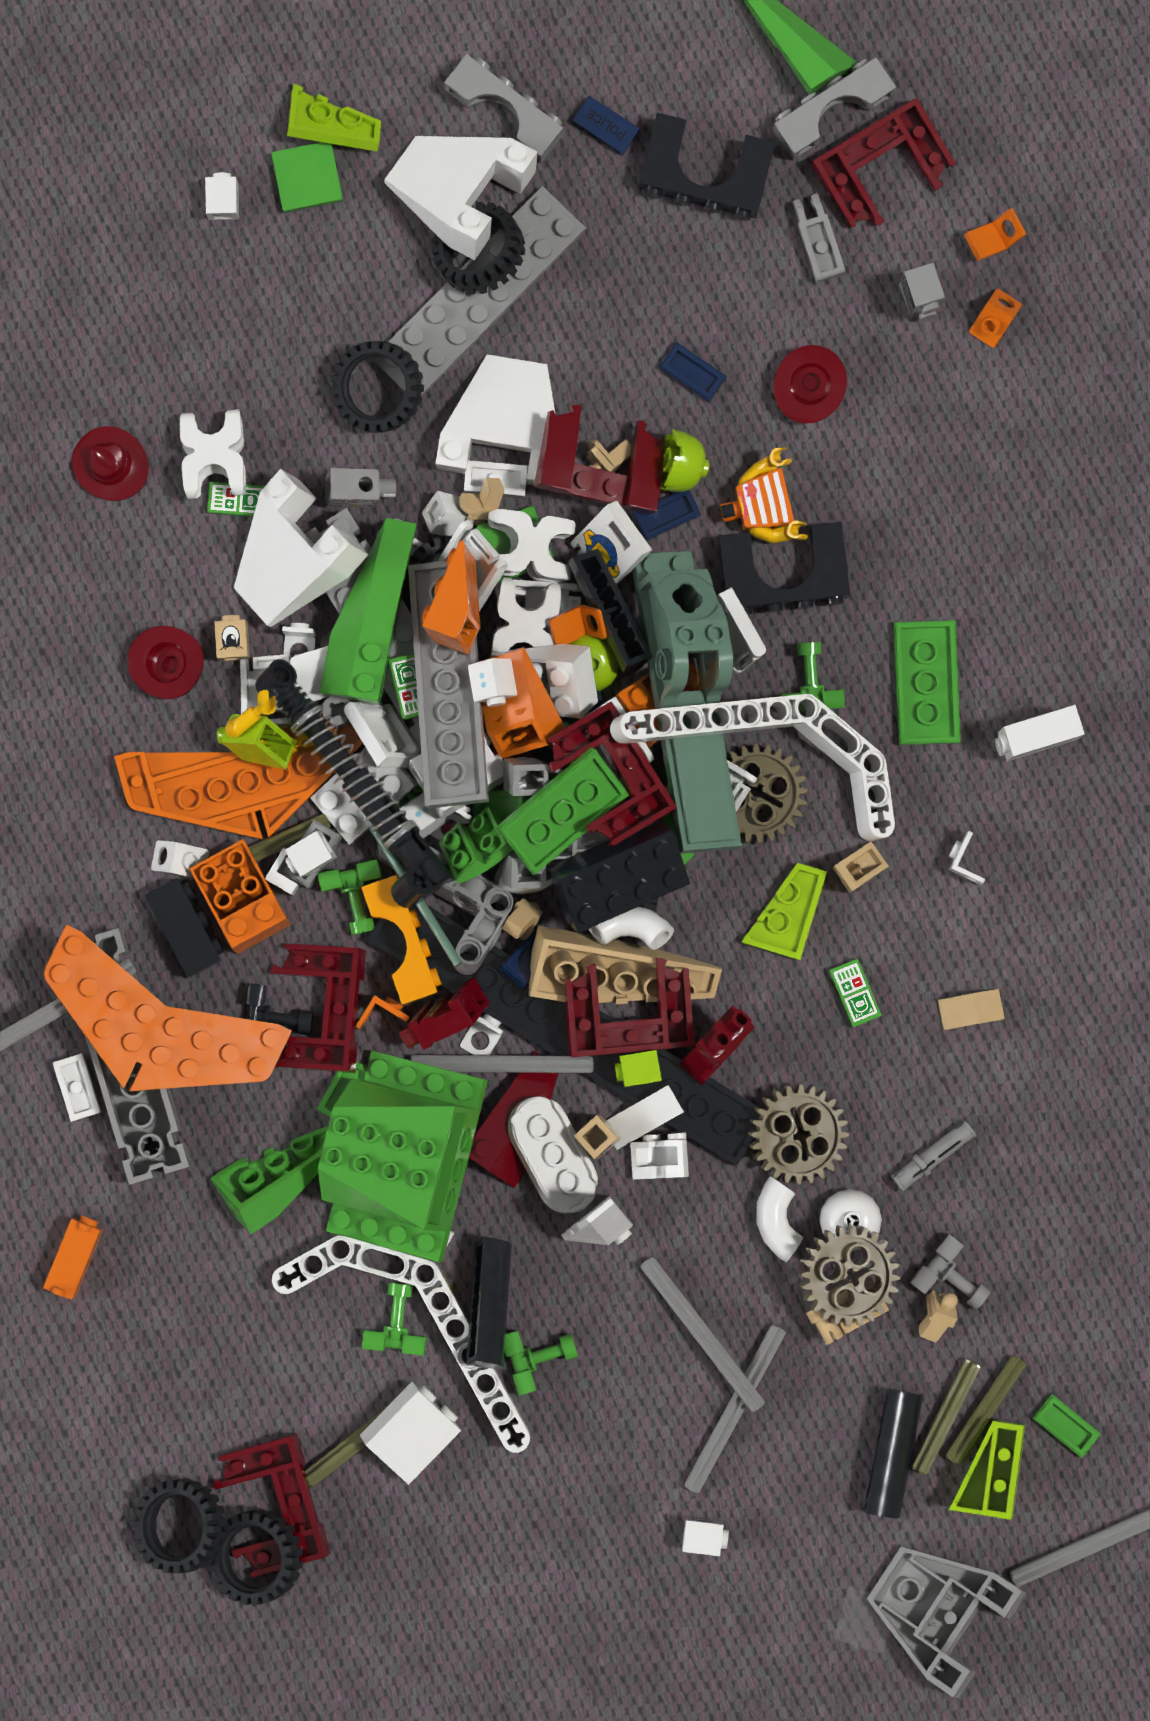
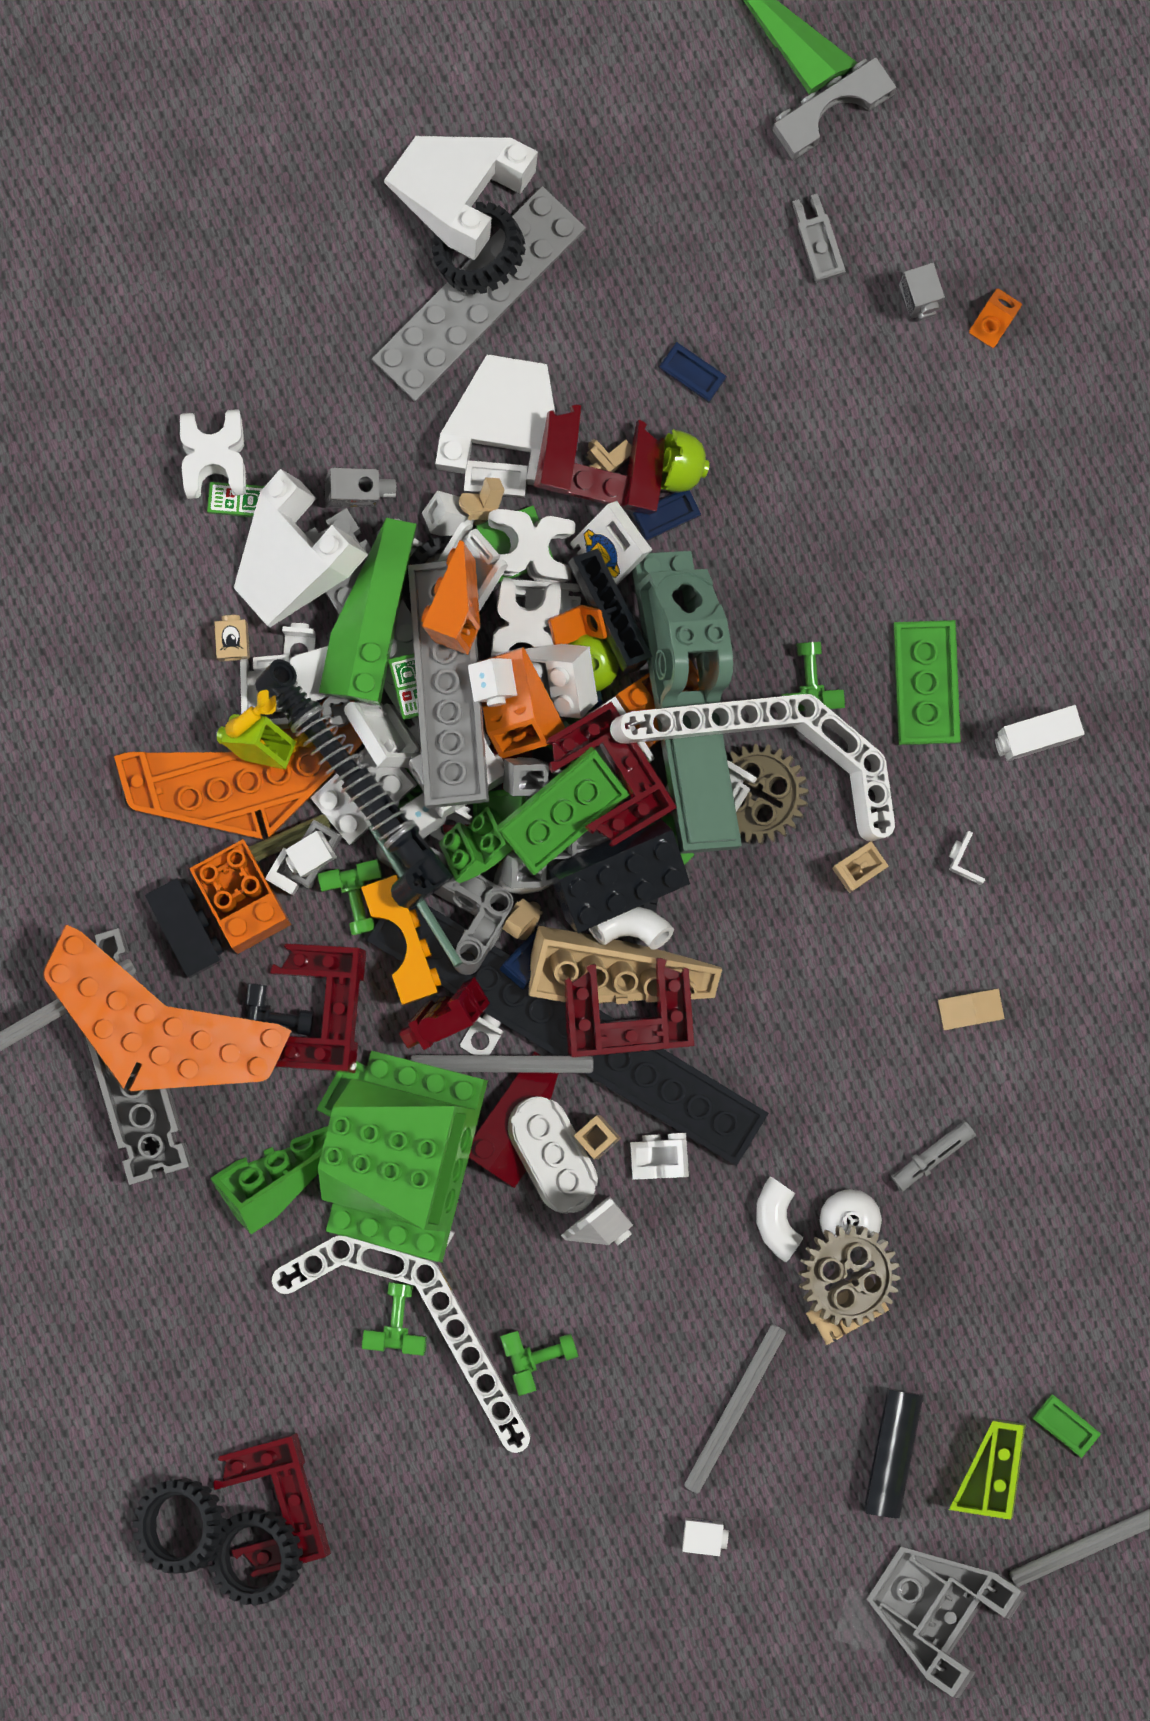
(73, 1257): orange brick -> none
(77, 1087): white plate -> none
(110, 463): dark red hat -> none
(165, 662): dark red hat -> none
(179, 857): white bracket -> none
(222, 197): white brick -> none
(307, 177): bright green tile -> none
(320, 121): lime wing -> none
(338, 1455): olive axle -> none
(341, 391): black tyre -> none
(389, 1004): orange bracket -> none
(411, 1431): white brick -> none
(474, 83): light grey arch -> none
(489, 1303): black brick -> none
(606, 125): dark blue tile -> none
(638, 1068): lime brick -> none
(645, 1116): white sticker -> none
(702, 1334): light grey axle -> none
(717, 1044): dark red hips -> none
(737, 195): black arch -> none
(744, 638): white container -> none
(764, 502): torso -> none
(789, 915): lime wing -> none
(810, 384): dark red hat -> none
(823, 1125): dark tan gear -> none
(826, 583): black arch -> none
(855, 993): tile -> none
(905, 125): dark red wedge -> none
(940, 1315): tan piece -> none
(943, 1267): light grey bar -> none
(945, 1417): olive axle -> none
(985, 1409): olive axle -> none
(993, 237): orange bracket -> none

